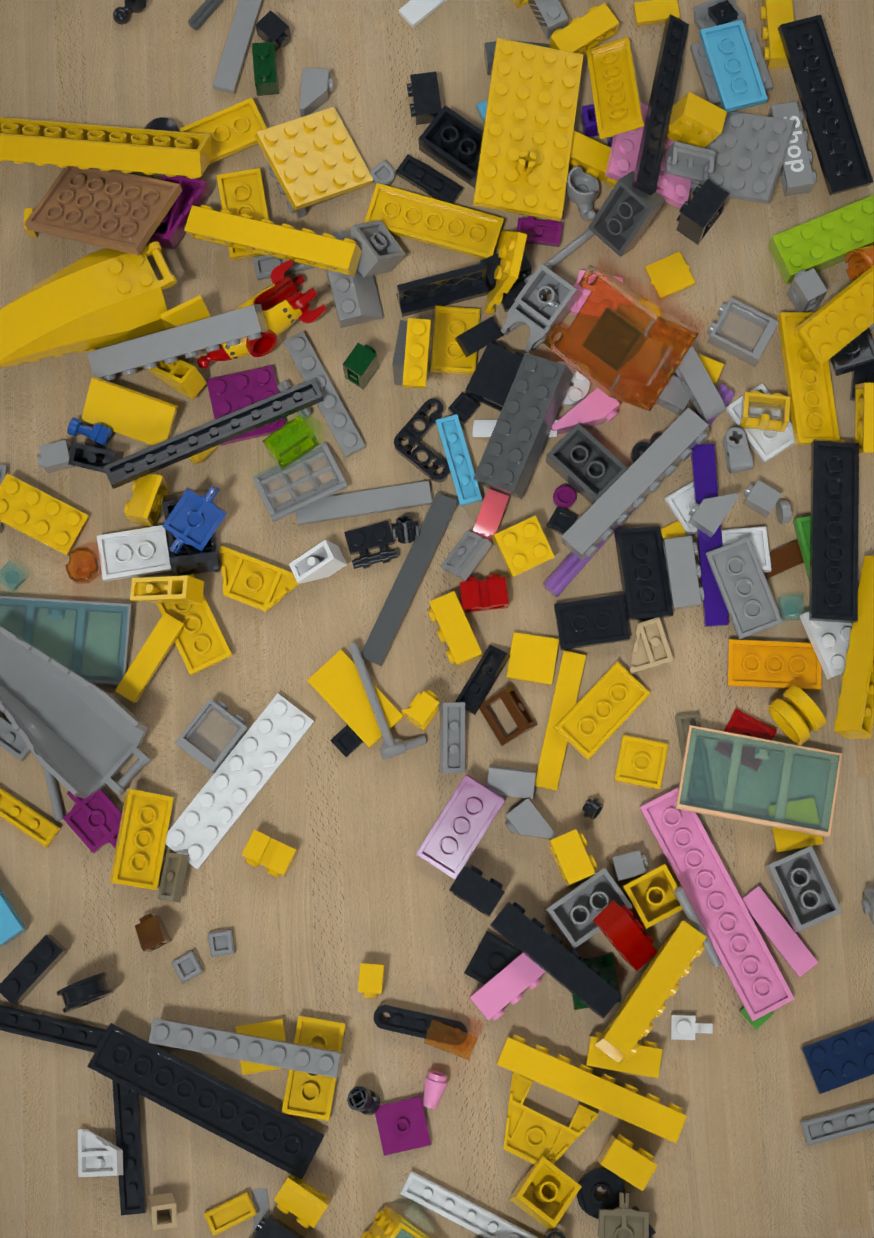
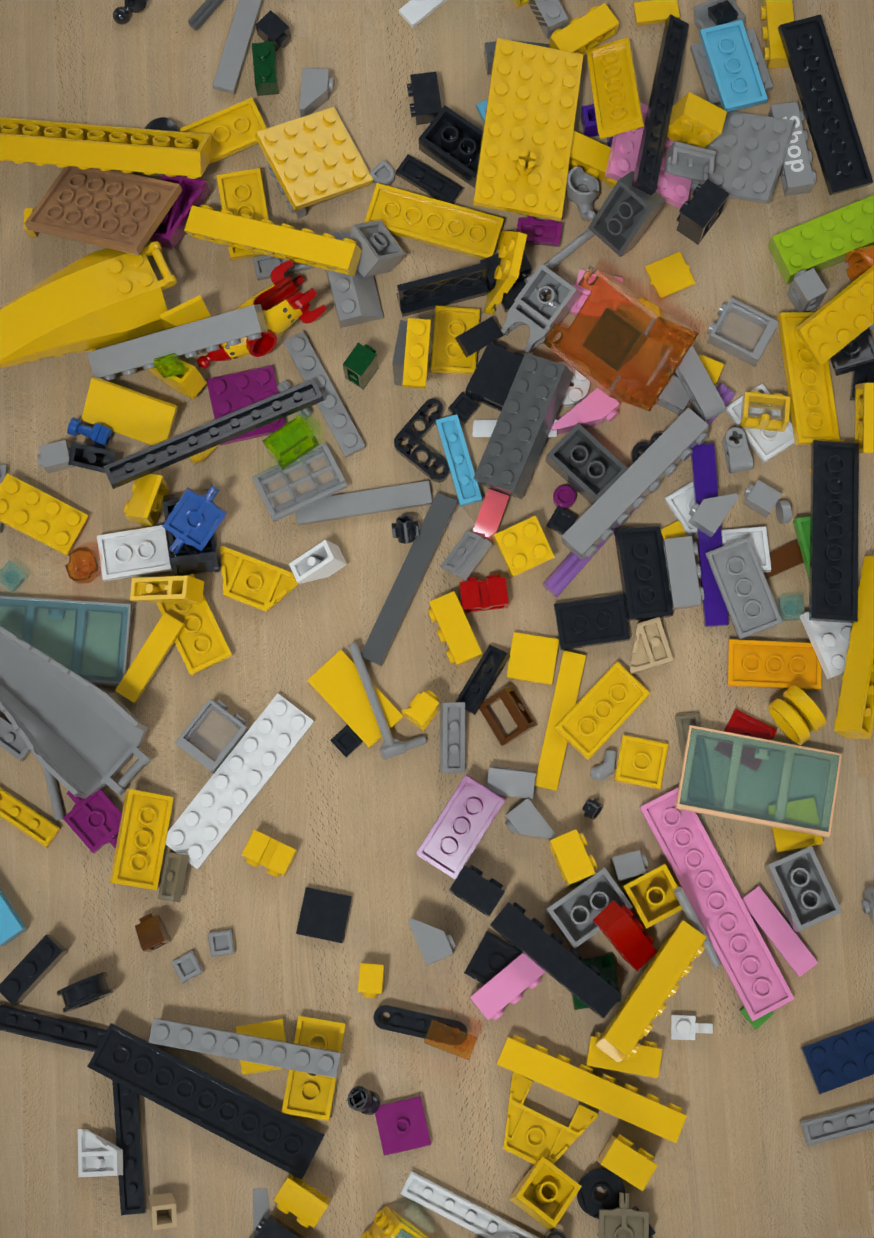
(169, 365): none -> clear neon green tile
(230, 1213): yellow tile -> none
(324, 915): none -> black tile
(371, 538): black plate -> none
(431, 941): none -> light grey slope
(434, 1088): bright pink cone -> none
(605, 769): none -> light grey arm

